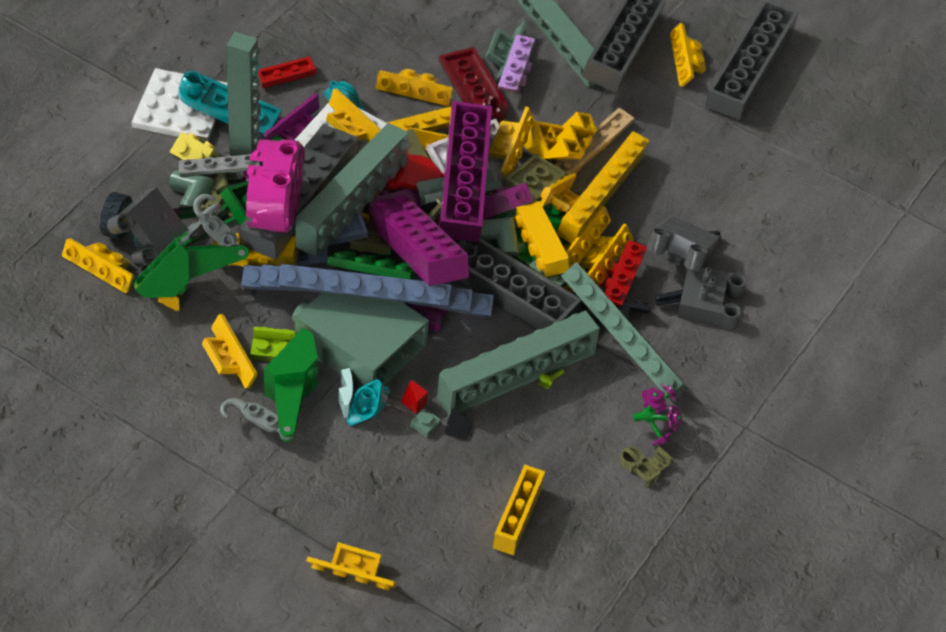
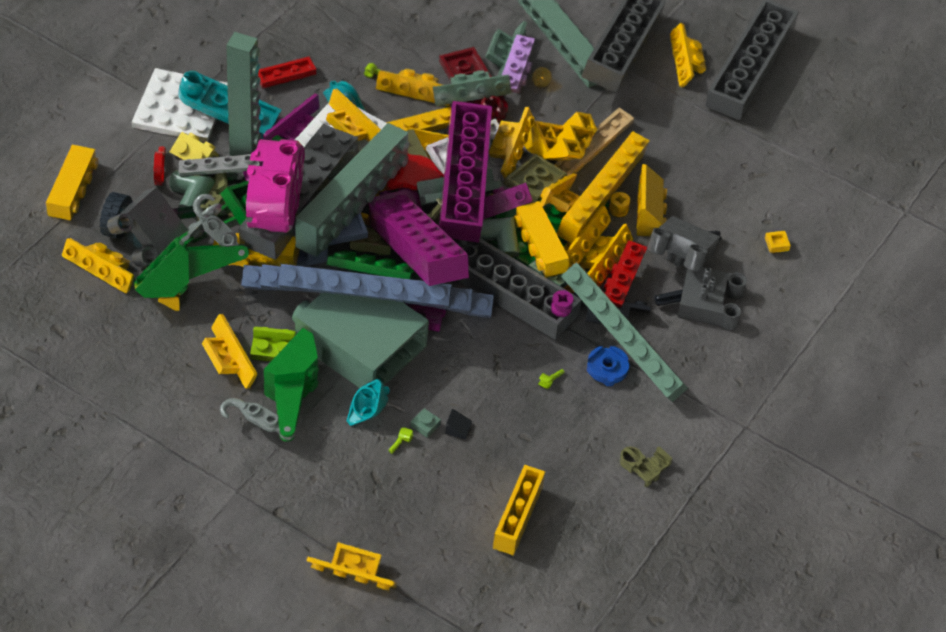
(71, 182): none -> yellow brick
(159, 165): none -> red piece
(346, 391): light aqua slope -> none
(370, 70): none -> lime hand
(404, 435): none -> lime hand
(415, 397): red slope -> none
(471, 87): none -> sand green bracket
(517, 363): sand green brick -> none
(541, 77): none -> clear yellow tile
(562, 303): none -> magenta wheel
(604, 374): none -> blue plate
(619, 204): none -> yellow wheel
(650, 202): none -> yellow slope
(655, 402): magenta plant -> none
(777, 241): none -> yellow plate

